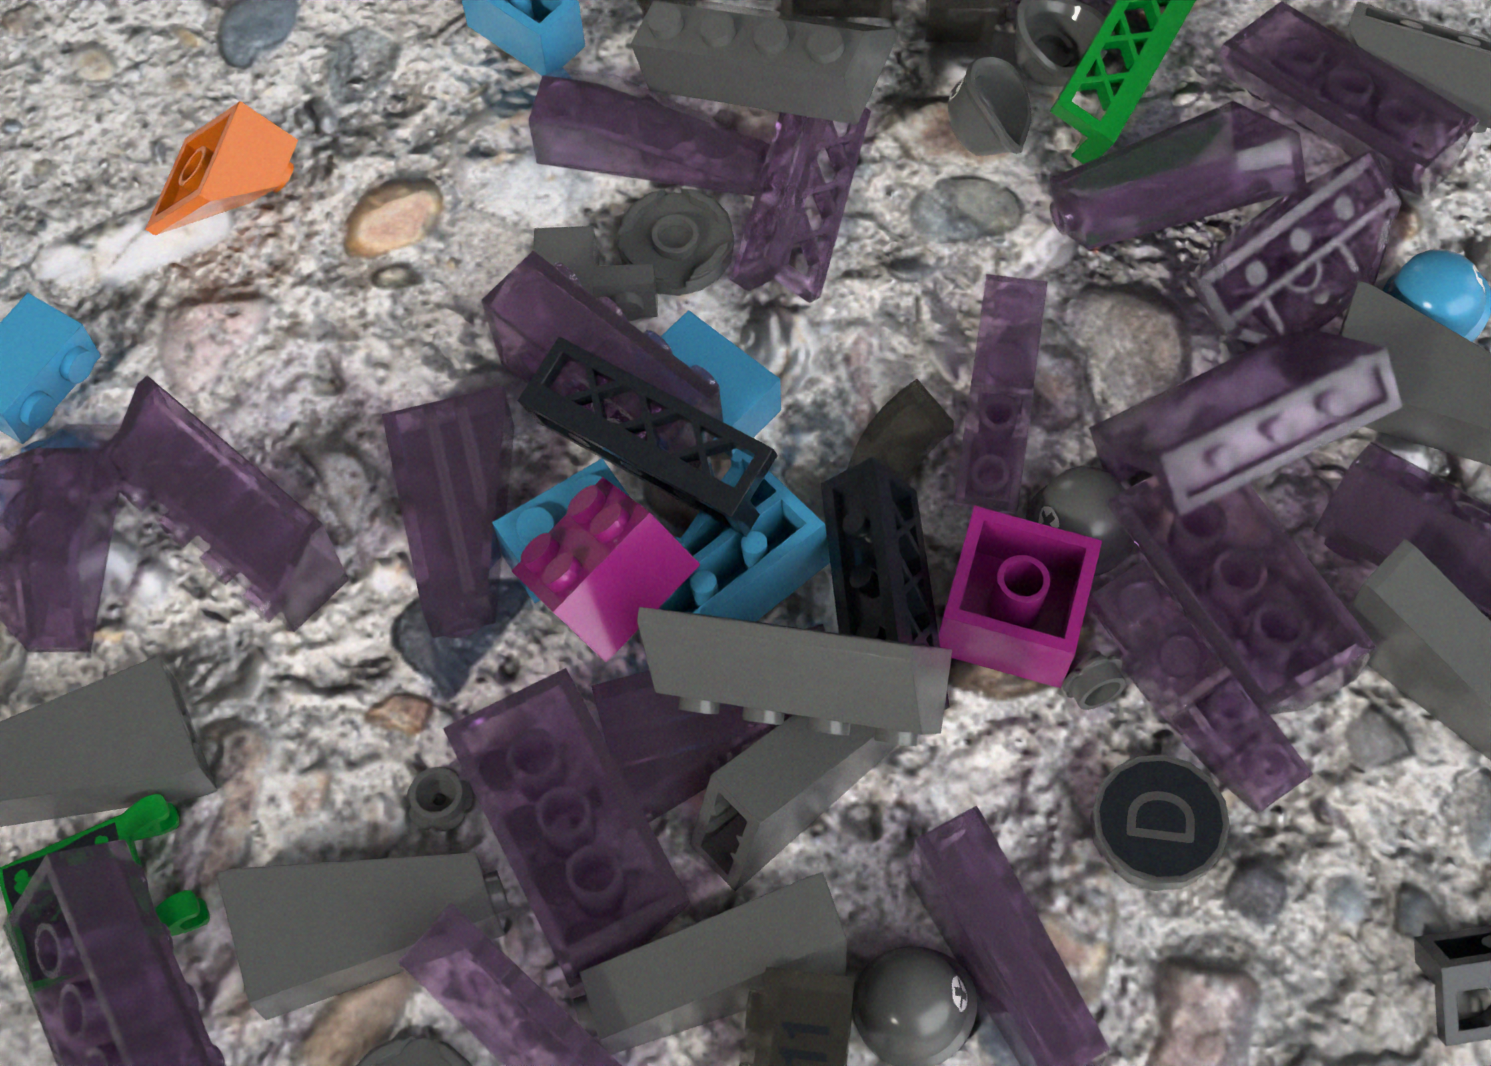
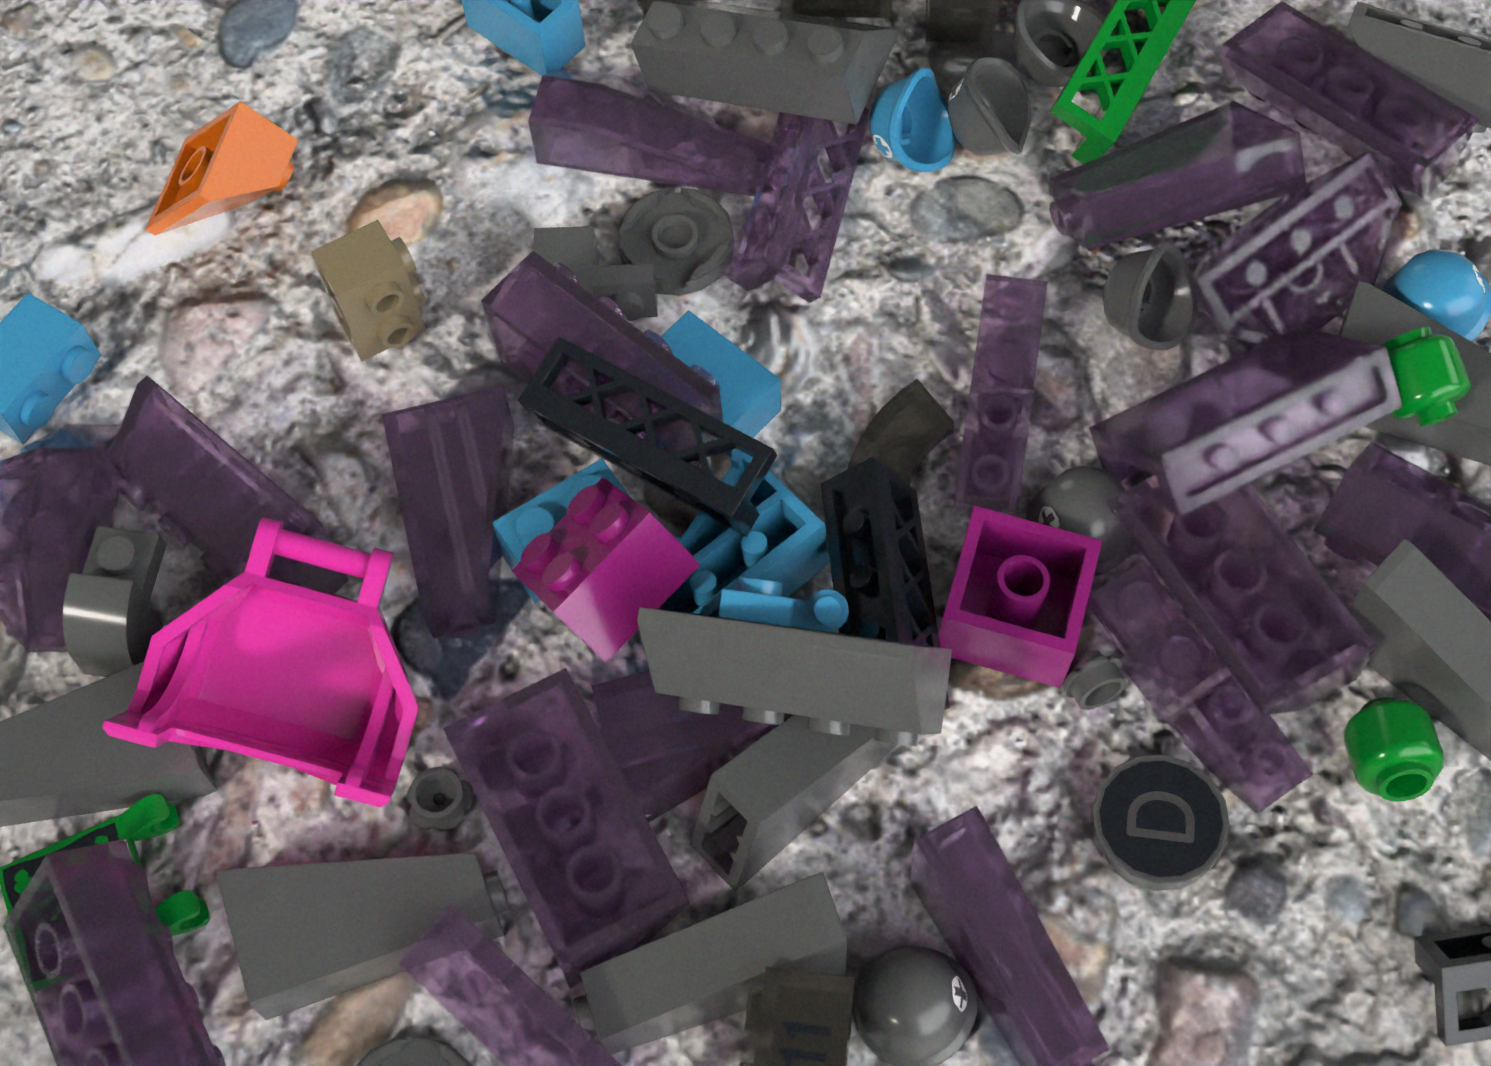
(108, 604): none -> dark grey brick
(284, 672): none -> dark pink piece
(372, 289): none -> dark tan brick
(762, 603): none -> dark azure plate
(913, 123): none -> dark azure helmet
(1151, 297): none -> dark grey helmet
(1393, 749): none -> green head
(1427, 375): none -> green head

